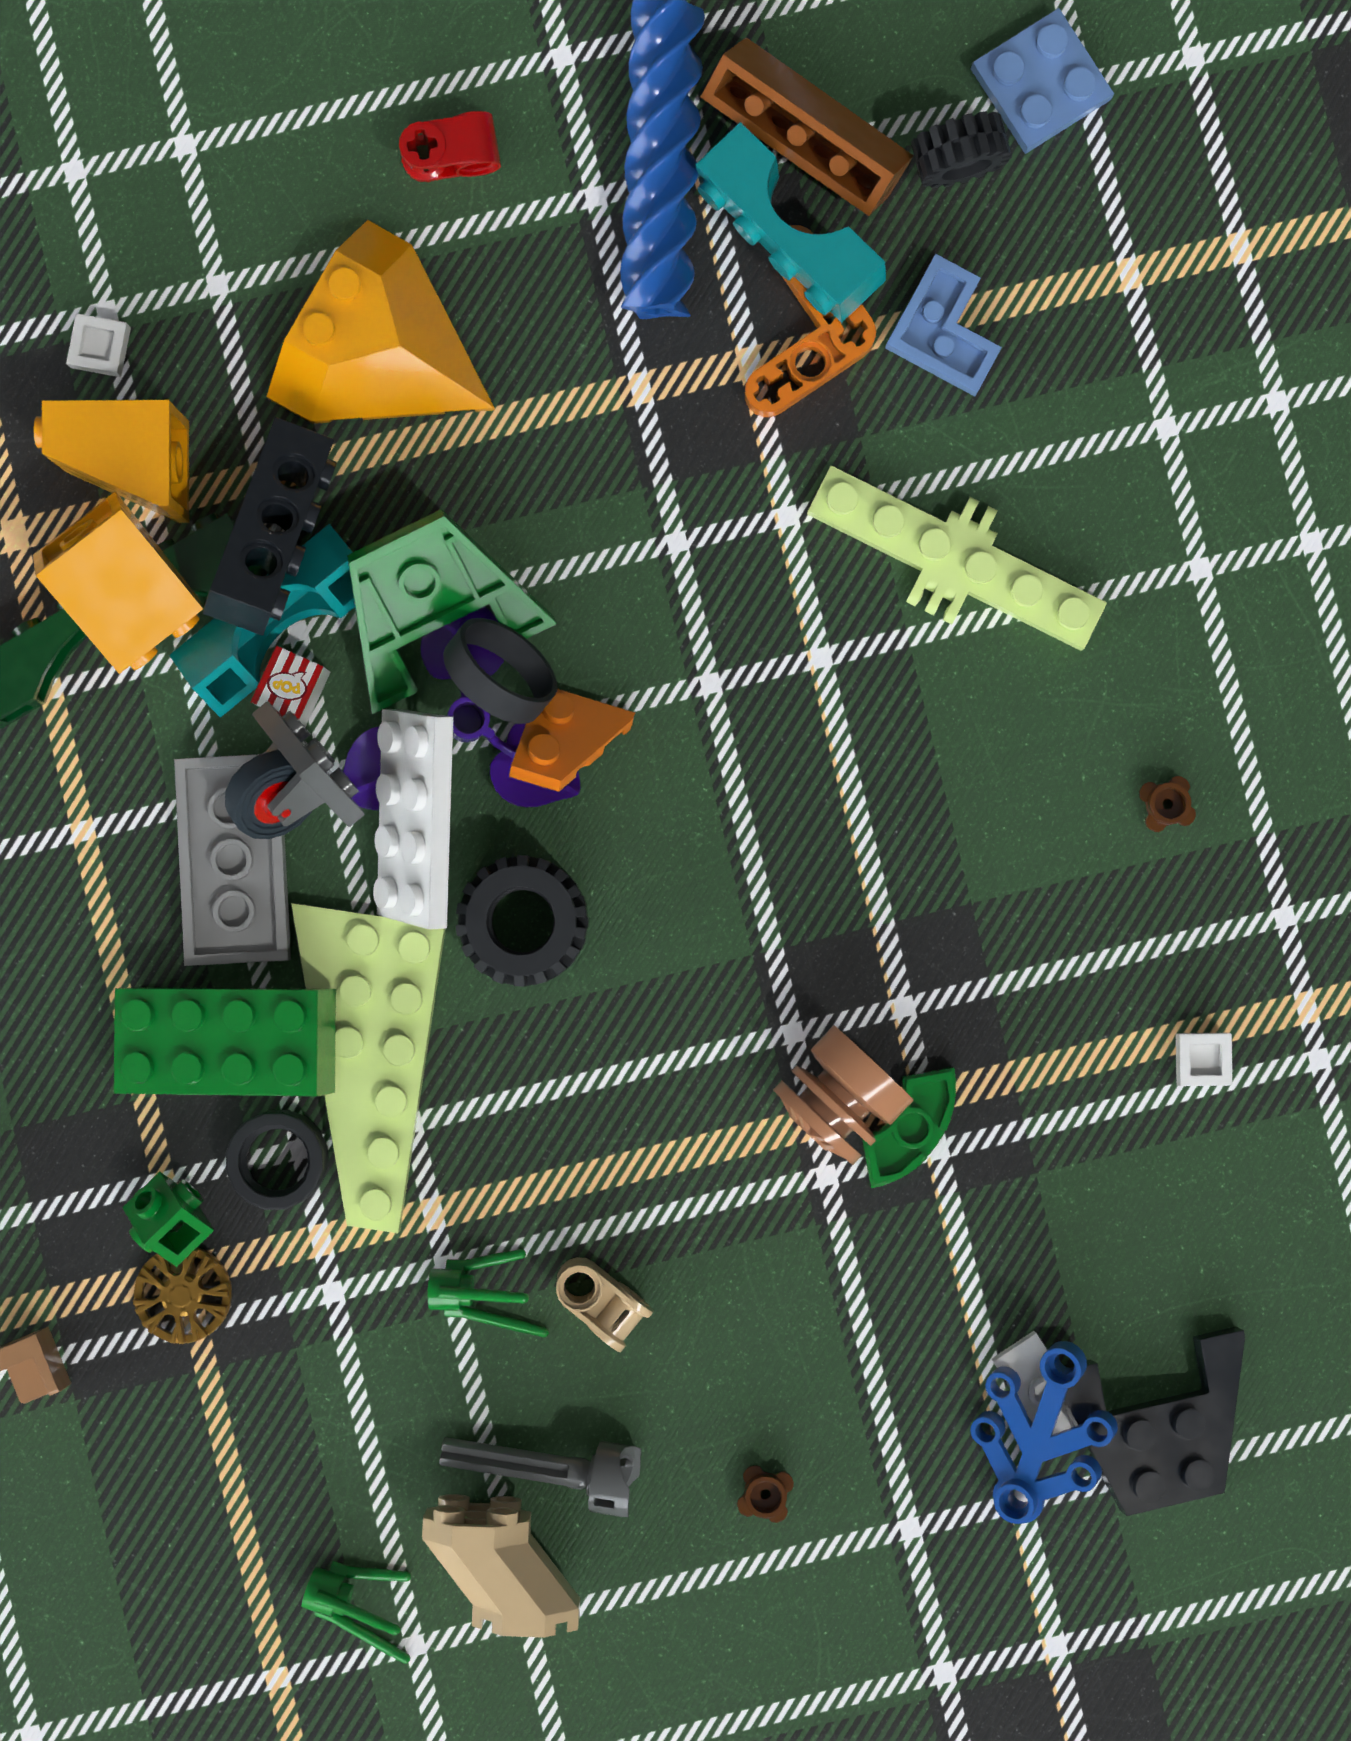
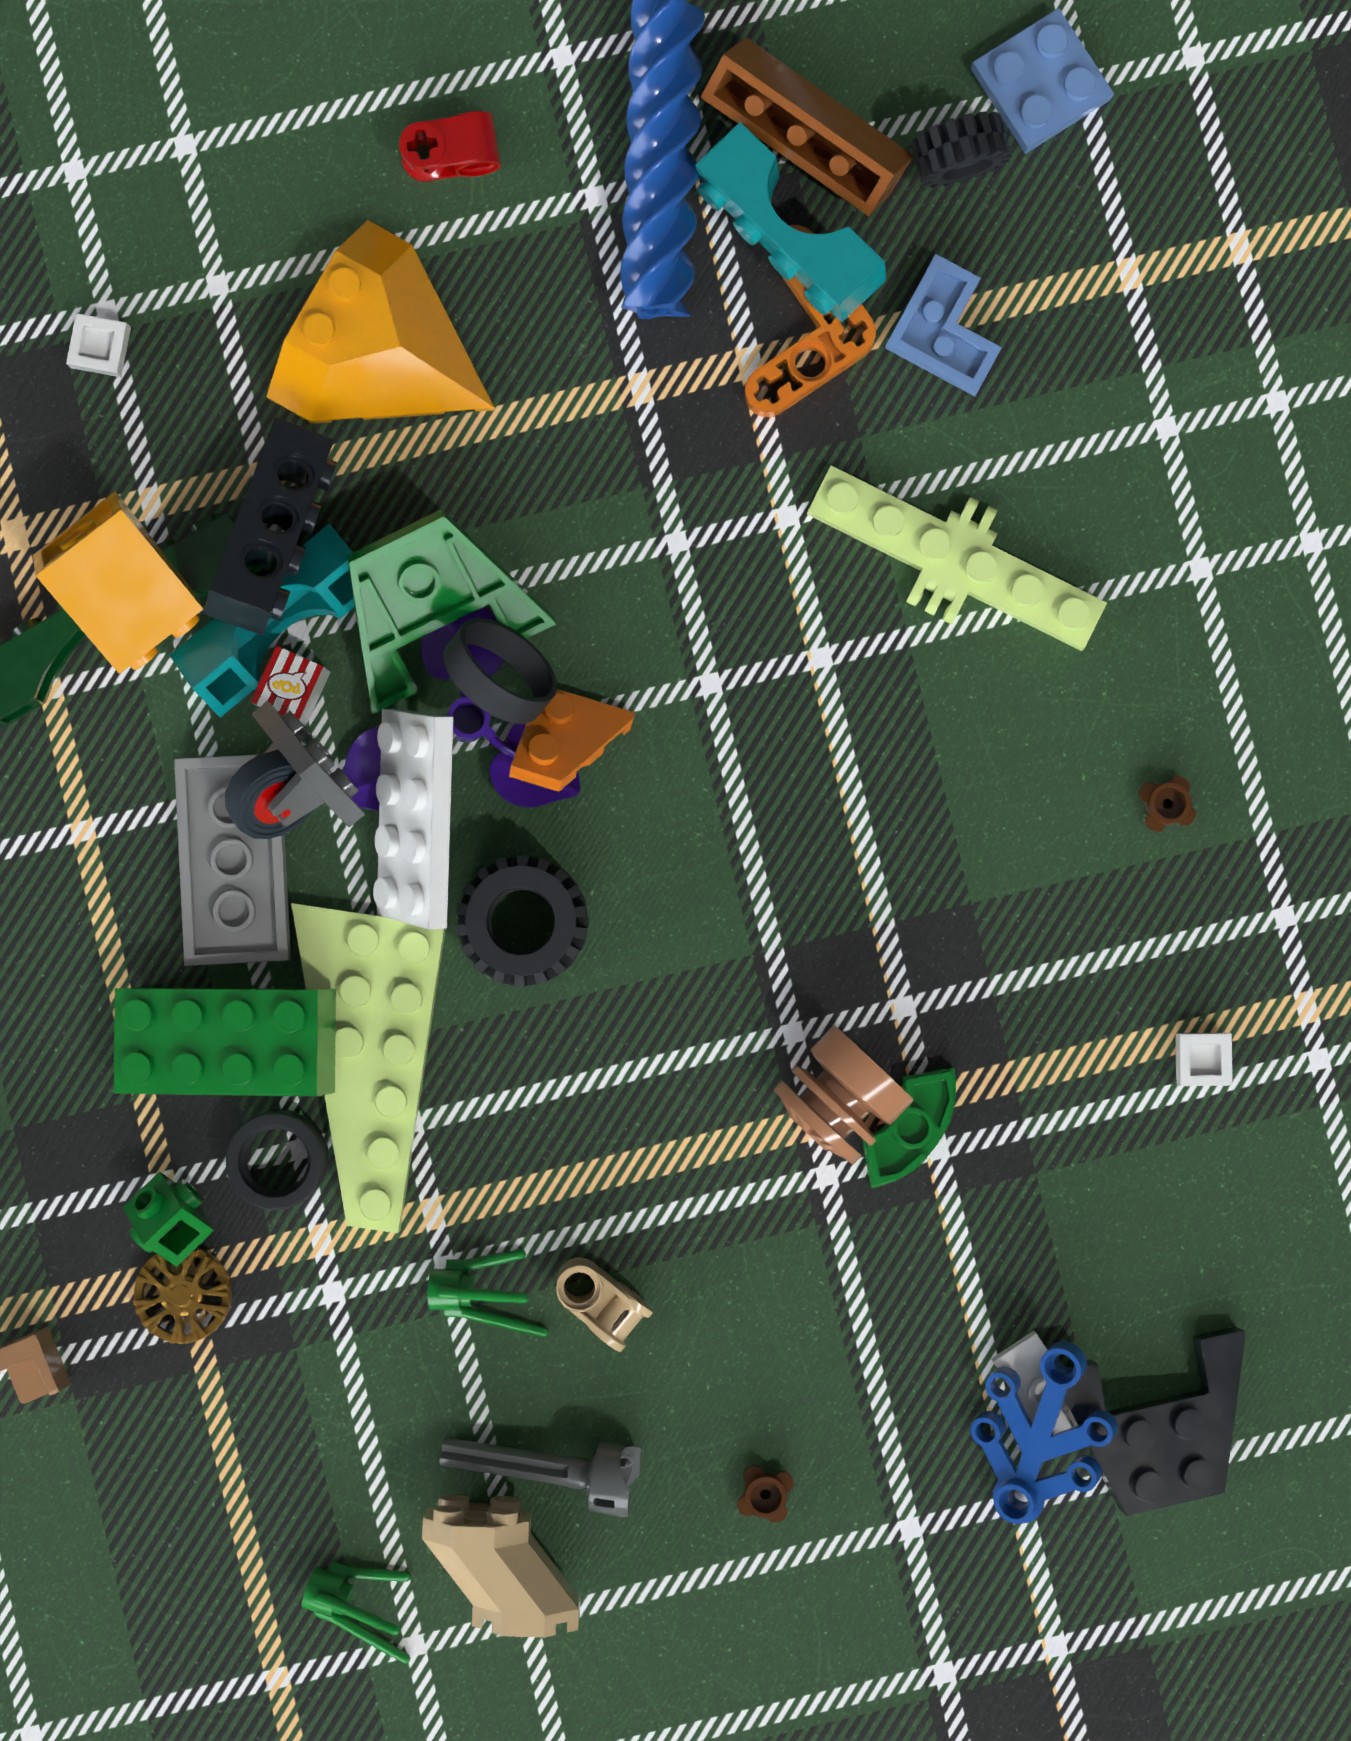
(122, 448): light orange slope -> none

